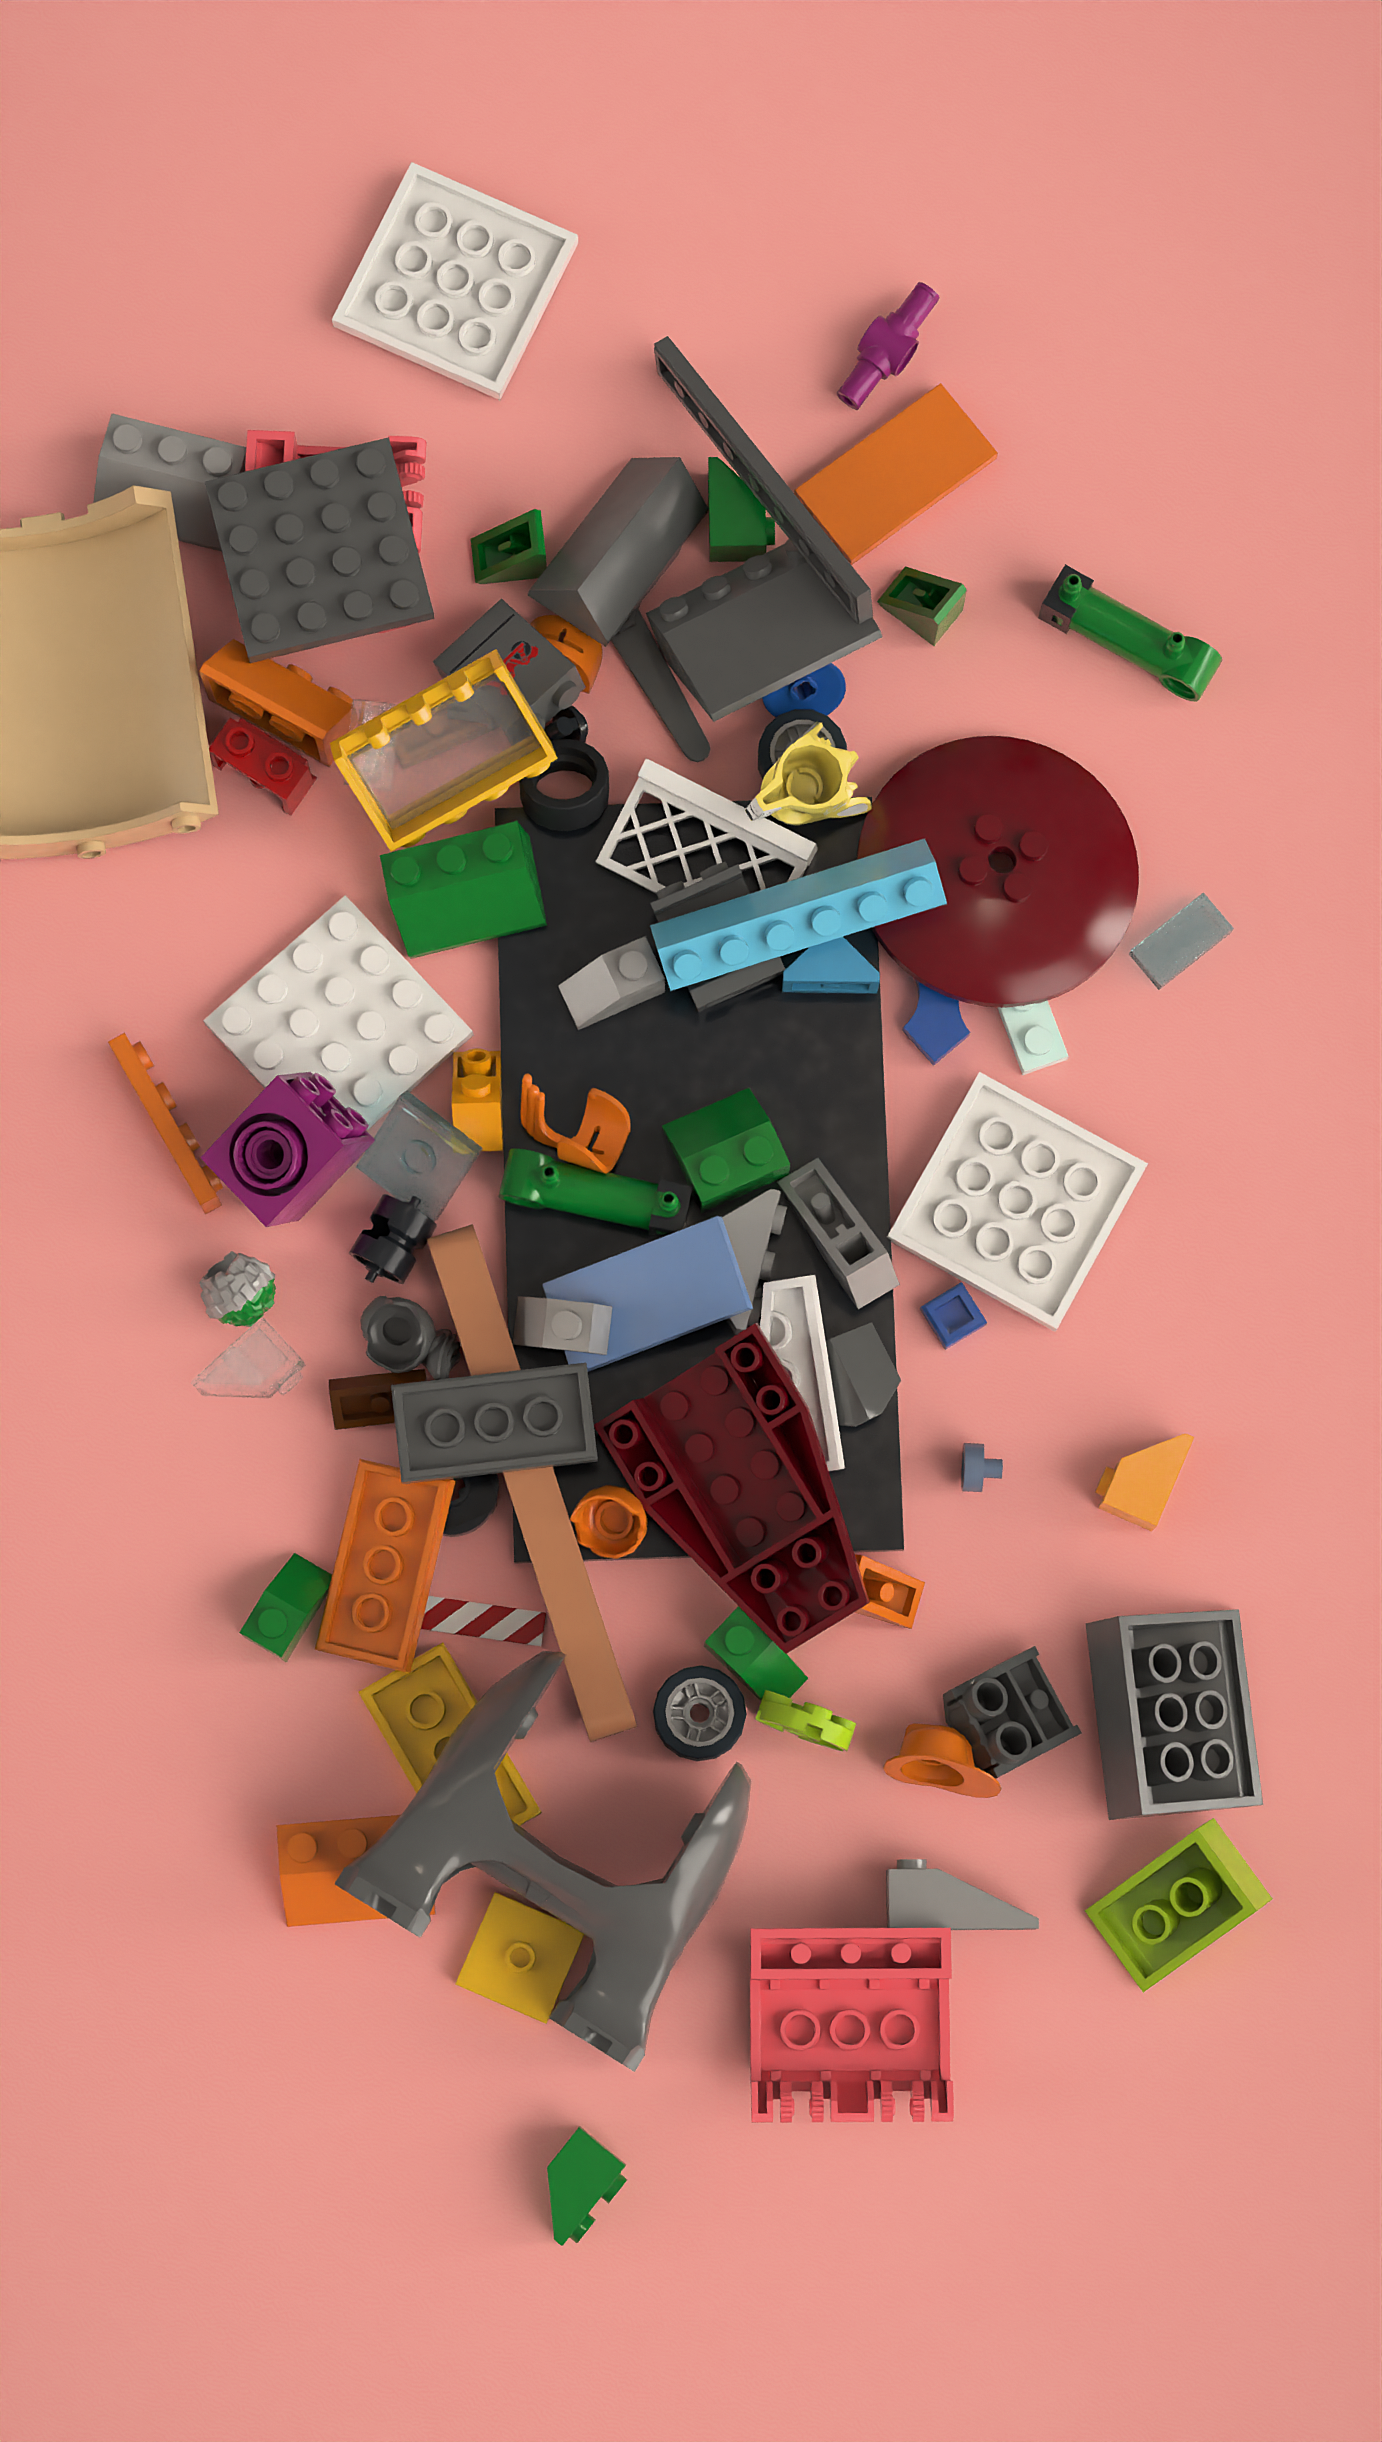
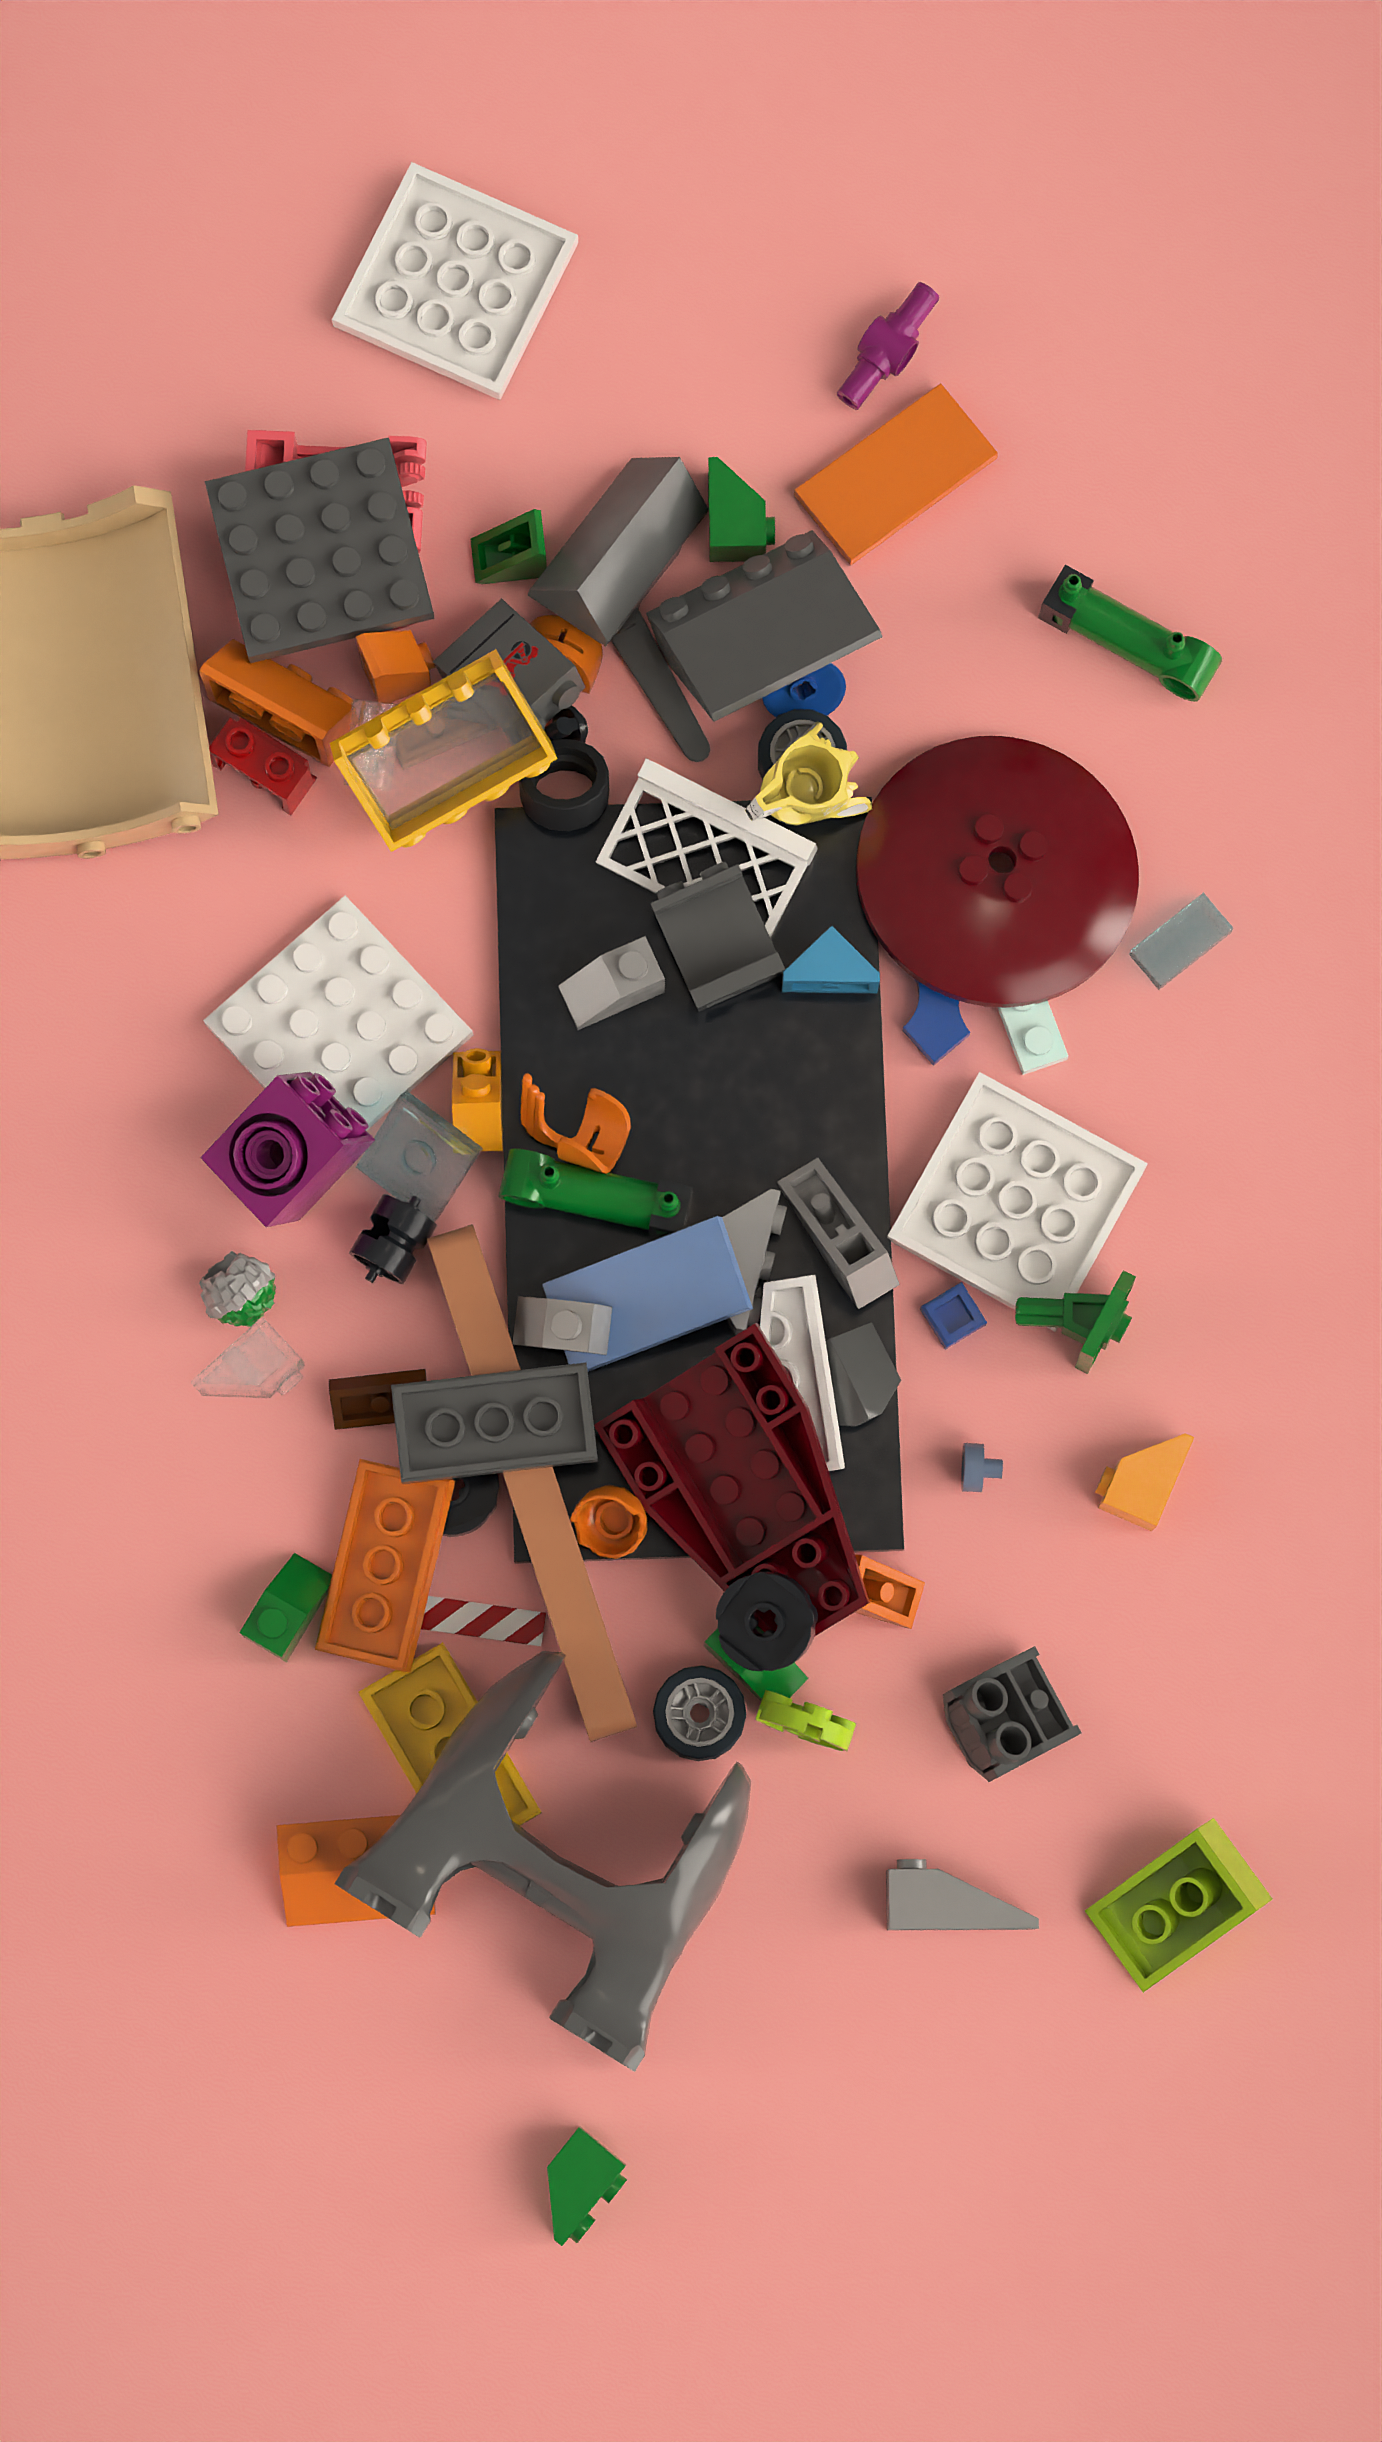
(158, 1103): orange plate -> none
(168, 461): light grey slope -> none
(394, 664): none -> orange slope
(404, 1337): dark grey hair -> none
(464, 889): green slope -> none
(520, 1958): yellow plate -> none
(727, 1149): green slope -> none
(737, 1623): none -> black plate
(763, 481): dark grey tile -> none
(798, 914): medium azure brick -> none
(850, 2021): coral slope -> none
(924, 602): green slope -> none
(940, 1759): orange piece -> none
(1083, 1317): none -> green piece
(1173, 1713): dark grey slope -> none

